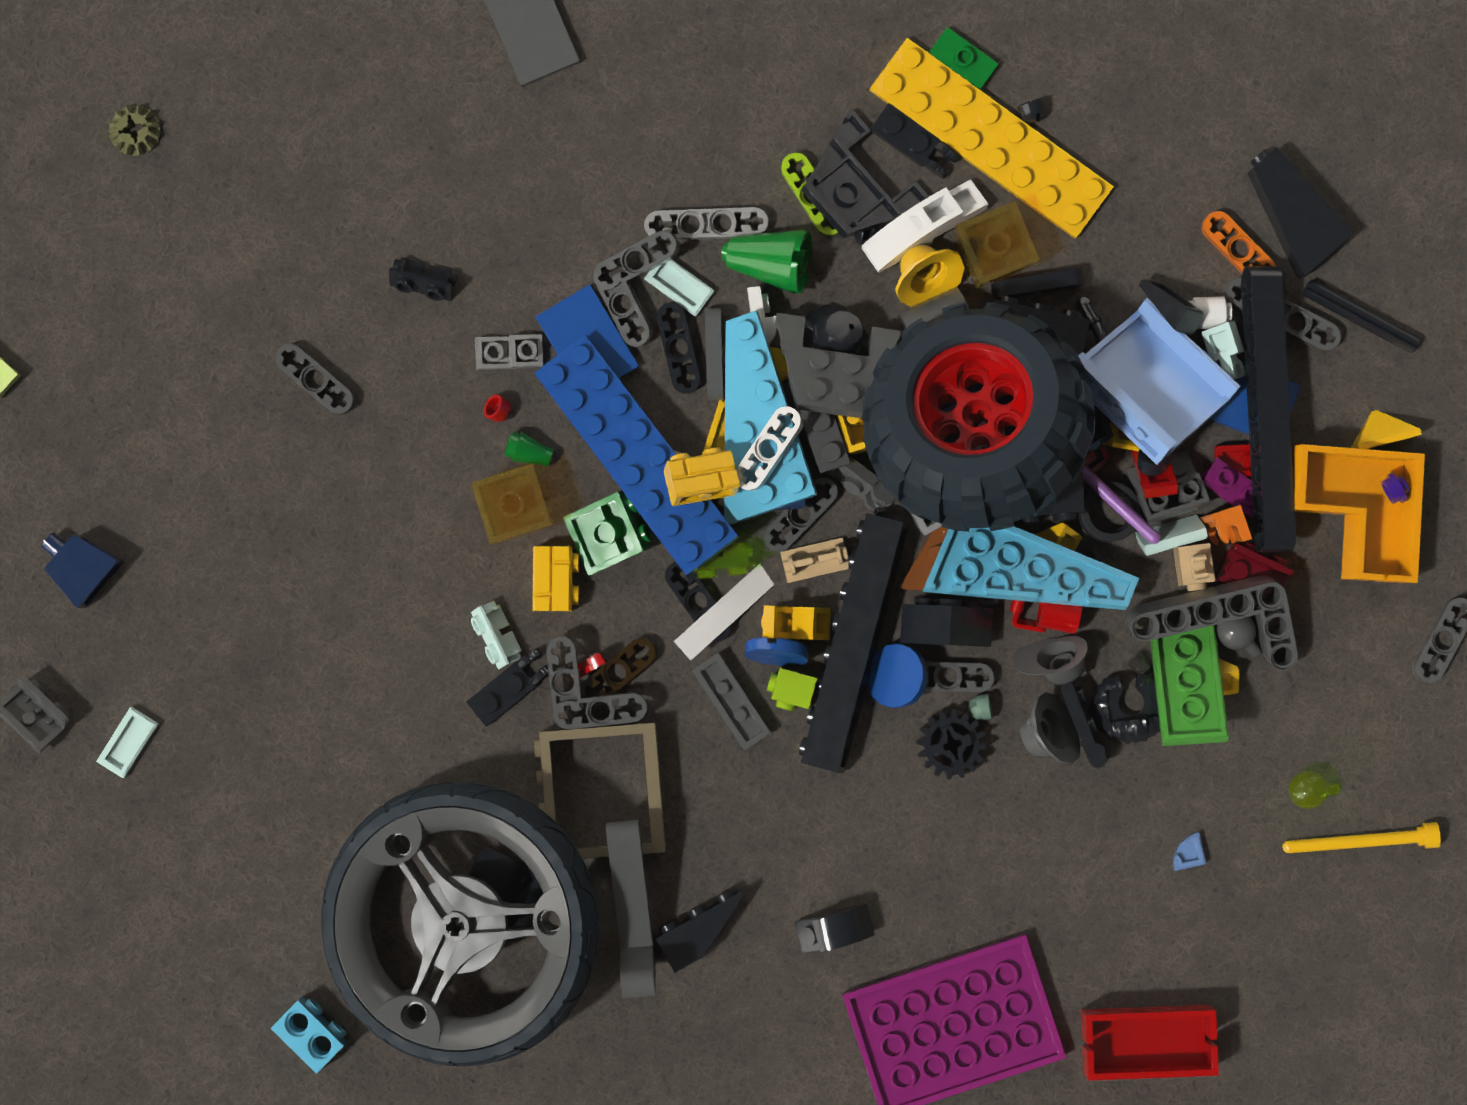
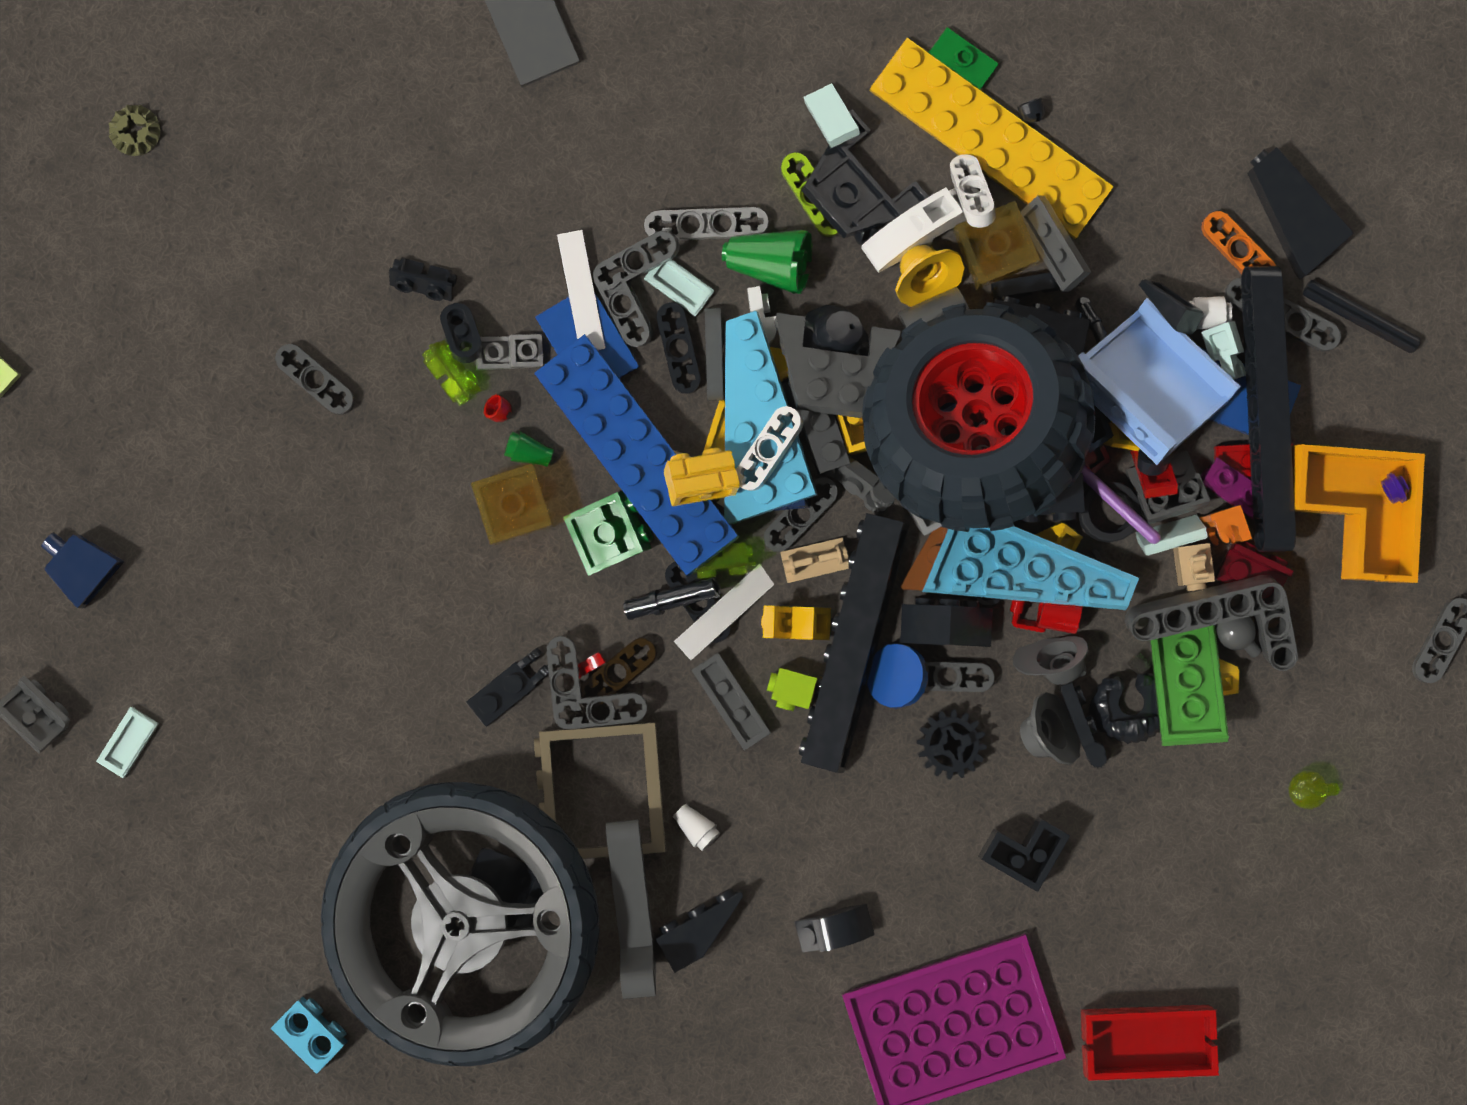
(460, 381): none -> clear neon green hinge
(461, 335): none -> black plate
(498, 646): light aqua hinge -> none
(554, 578): yellow brick -> none
(580, 287): none -> white sticker
(658, 601): none -> black pin
(696, 827): none -> white cone
(780, 653): blue tile -> none
(831, 115): none -> light aqua tile
(912, 140): black hinge -> none
(974, 180): none -> white beam
(981, 707): sand green hinge -> none
(1031, 859): none -> black brick
(1054, 244): none -> dark grey plate
(1189, 853): medium blue tile -> none
(1382, 430): yellow slope -> none
(1426, 835): yellow piece -> none

